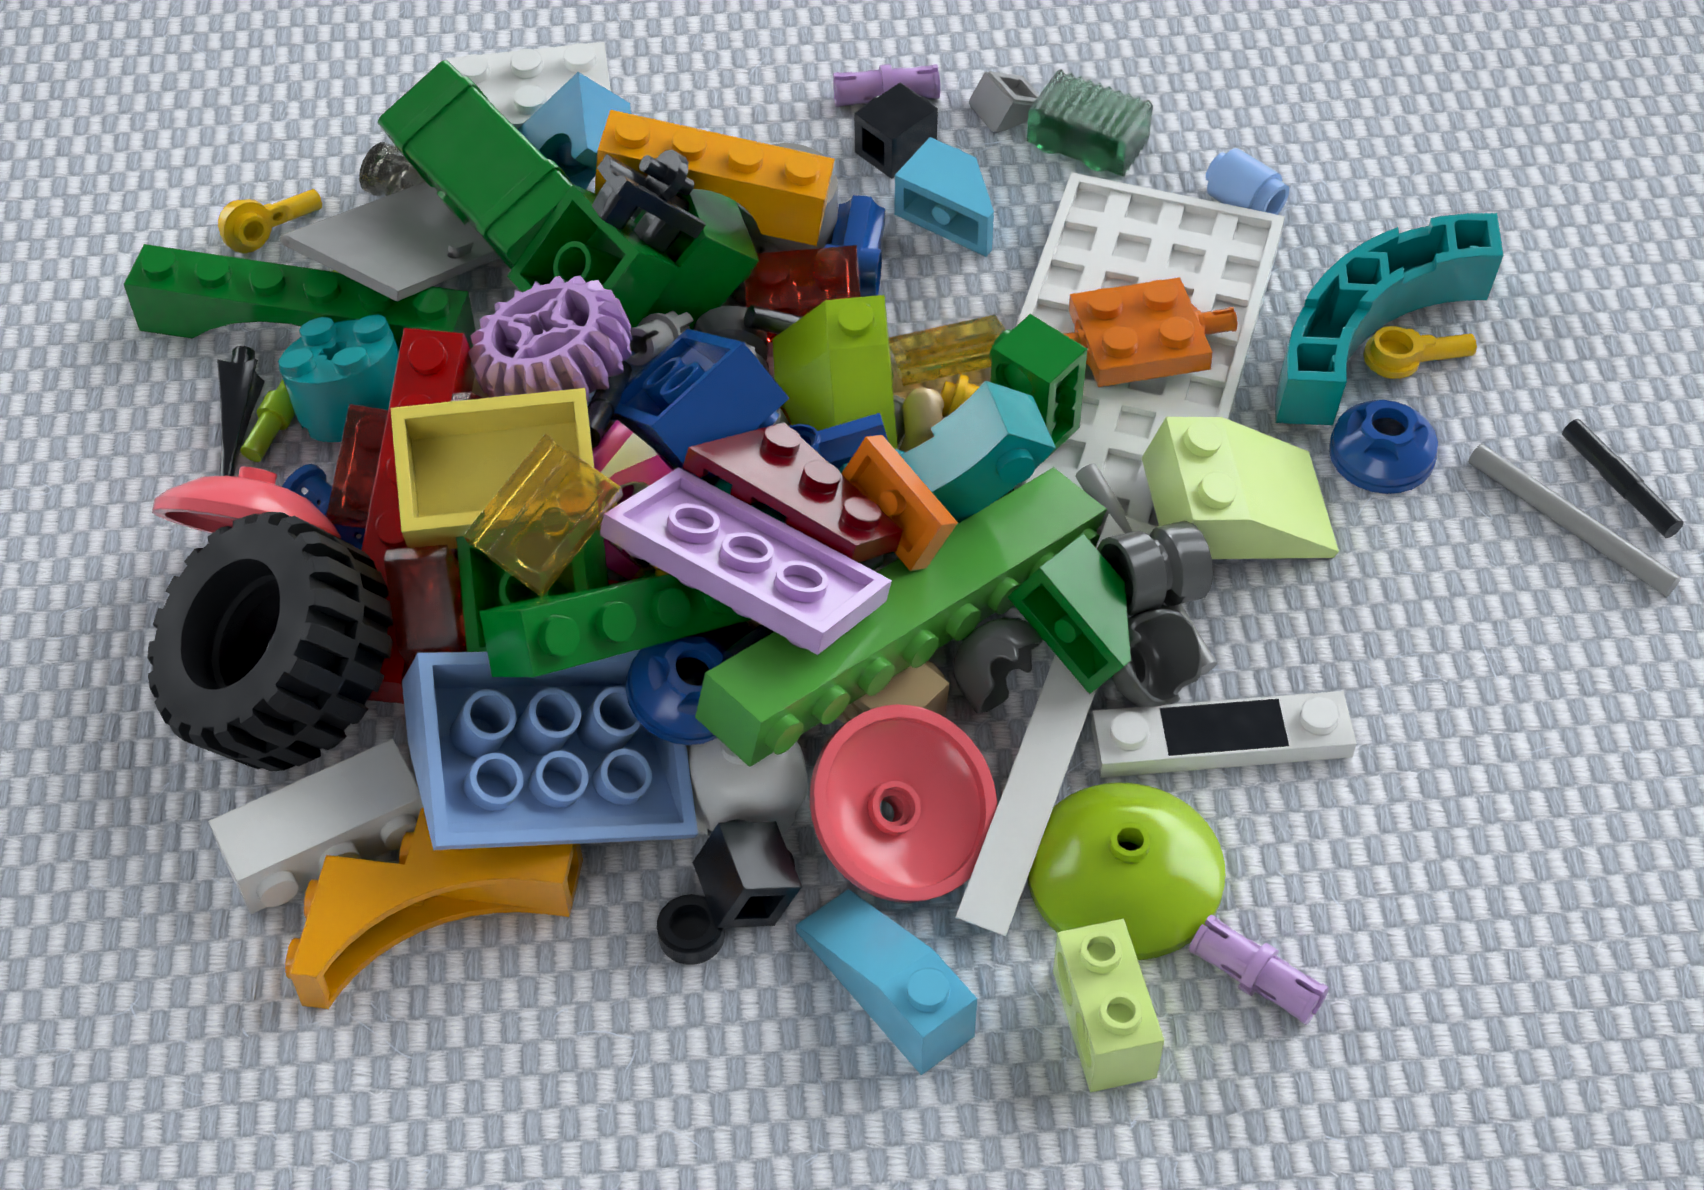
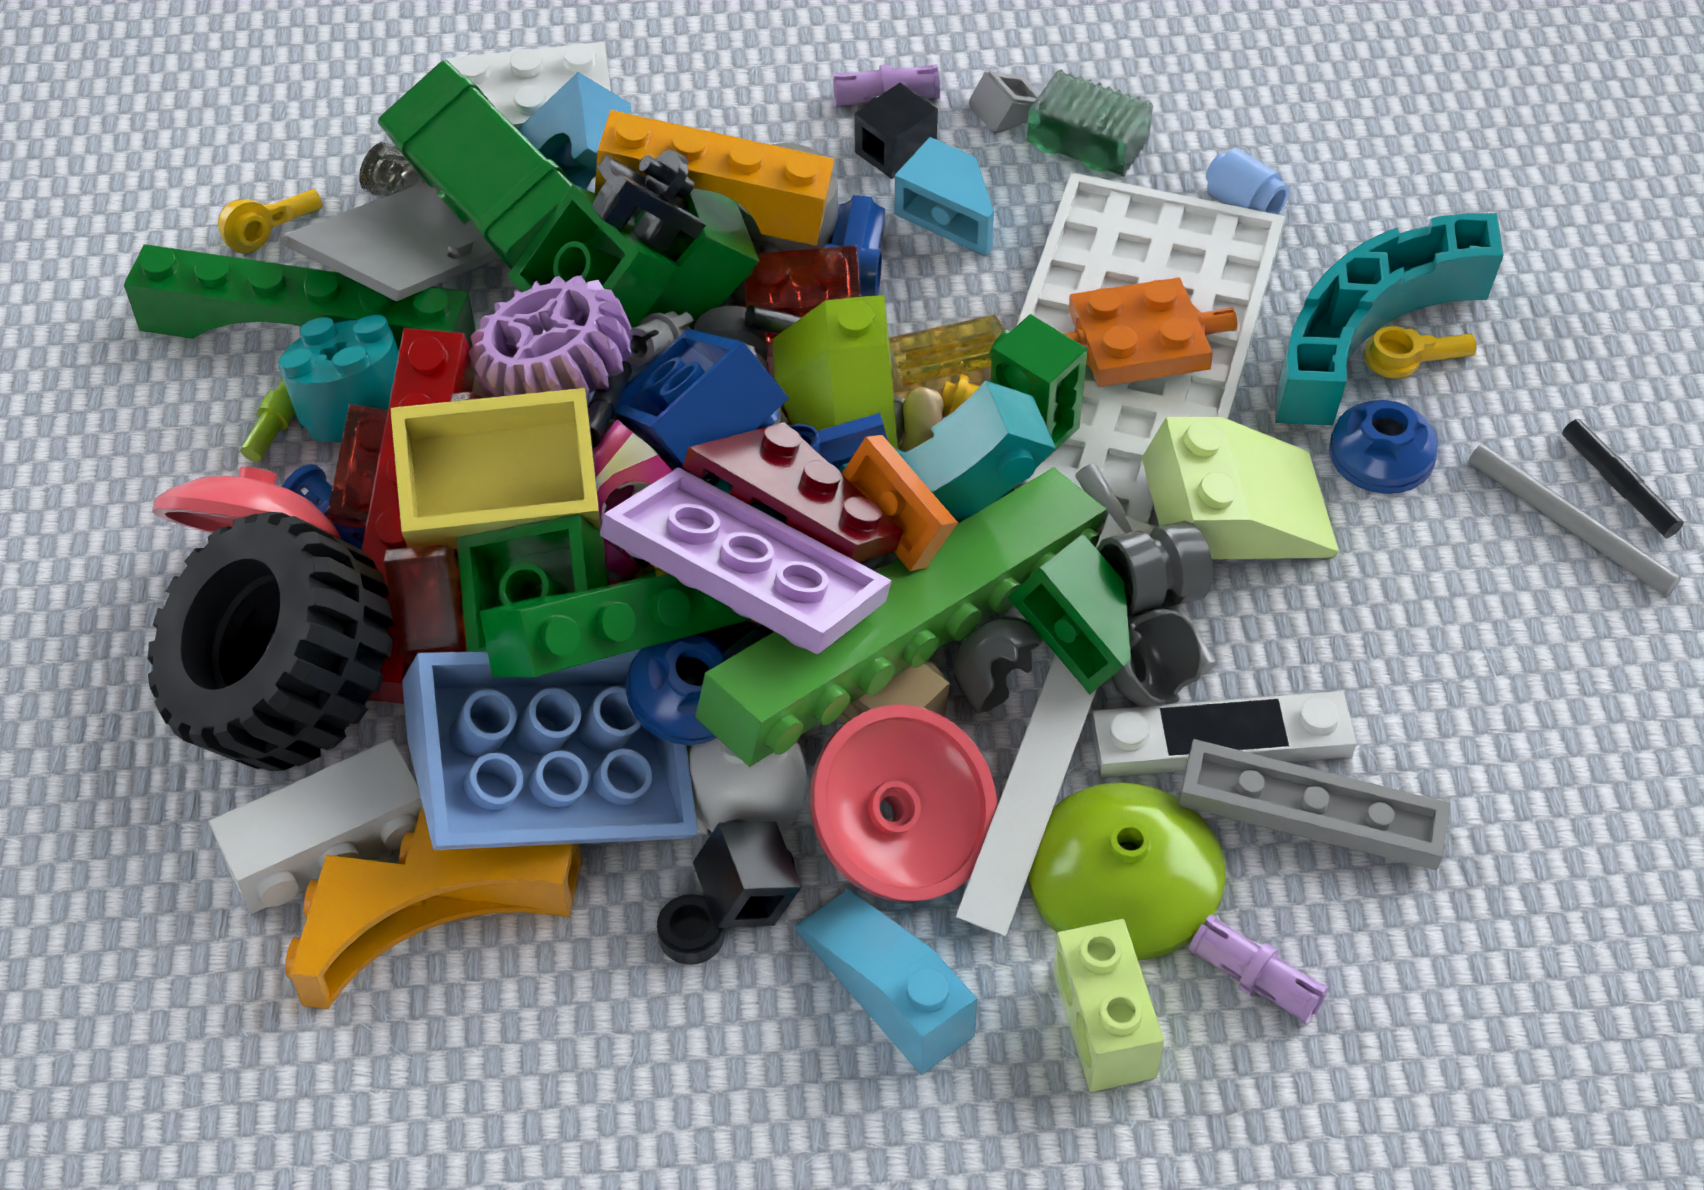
(238, 396): black piece -> none
(543, 515): clear yellow plate -> none
(1315, 804): none -> light grey plate

